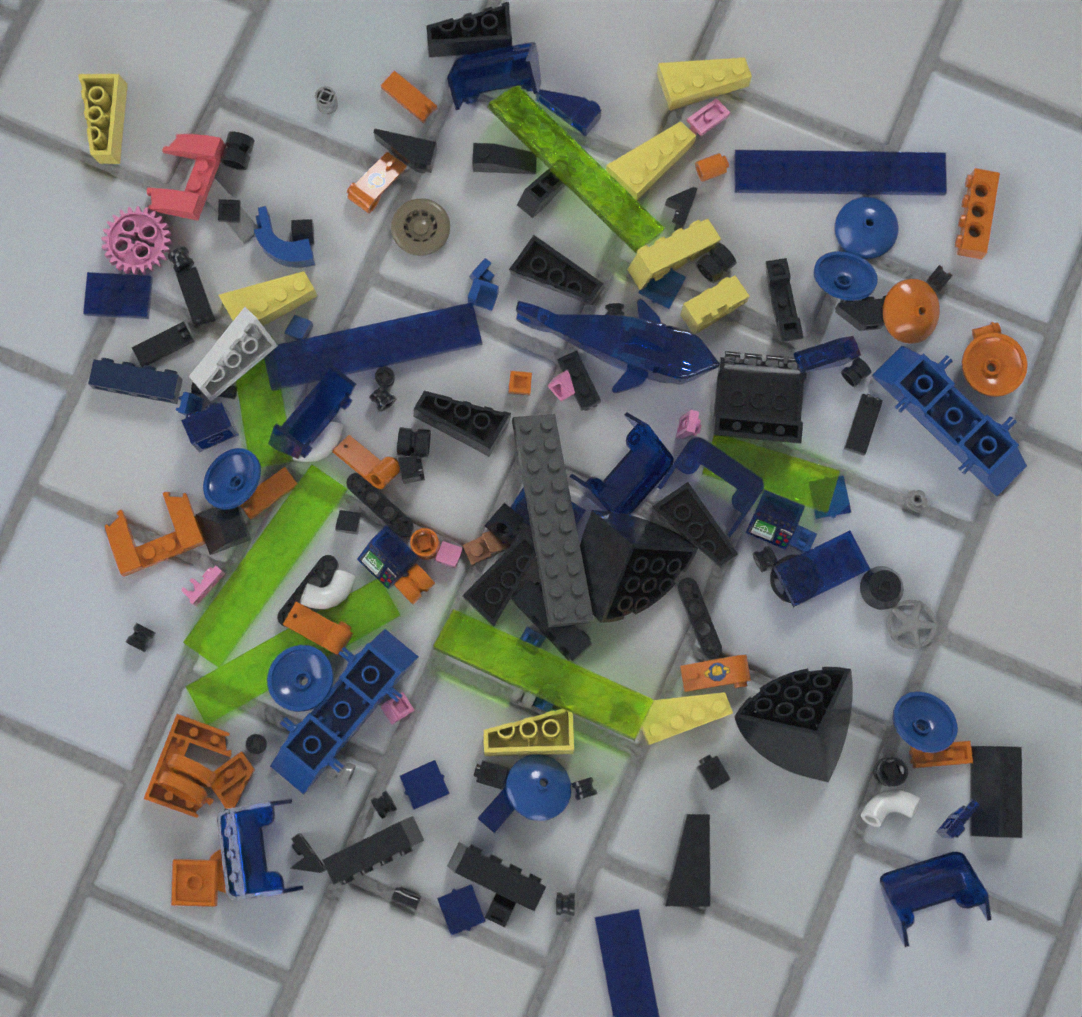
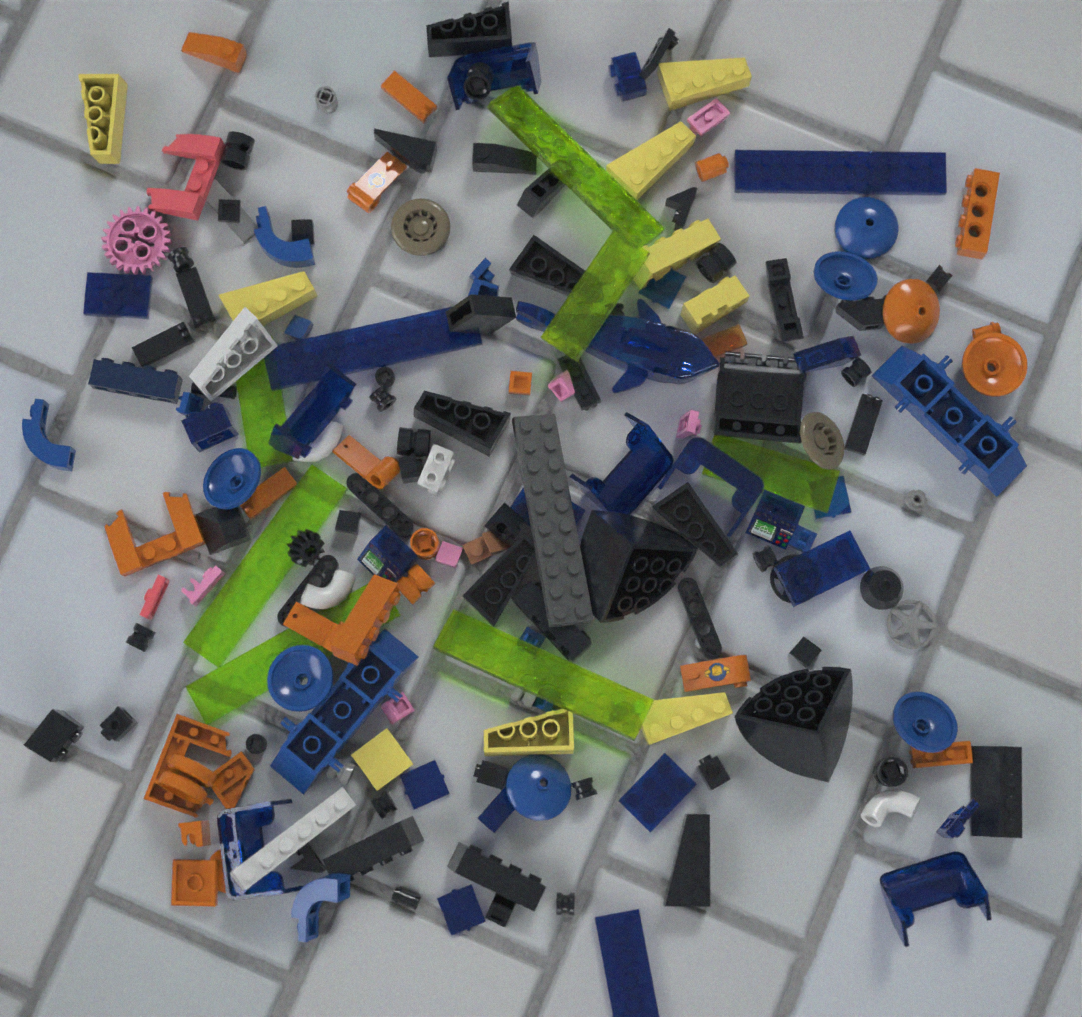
(35, 437): none -> blue arch
(54, 735): none -> black slope
(125, 721): none -> black brick
(154, 596): none -> coral plate
(198, 832): none -> orange hinge
(215, 50): none -> orange slope
(292, 839): none -> white arch
(305, 548): none -> black gear
(309, 899): none -> arch
(365, 620): none -> orange brick
(382, 759): none -> light yellow tile
(434, 469): none -> white bracket
(478, 81): none -> black wheel
(480, 314): none -> black brick
(574, 110): clear blue slope -> none
(595, 295): none -> clear neon green plate
(626, 74): none -> clear blue brick
(657, 792): none -> clear blue plate
(668, 42): none -> black hinge
(726, 340): none -> clear orange plate
(805, 651): none -> black slope
(822, 440): none -> dark tan wheel

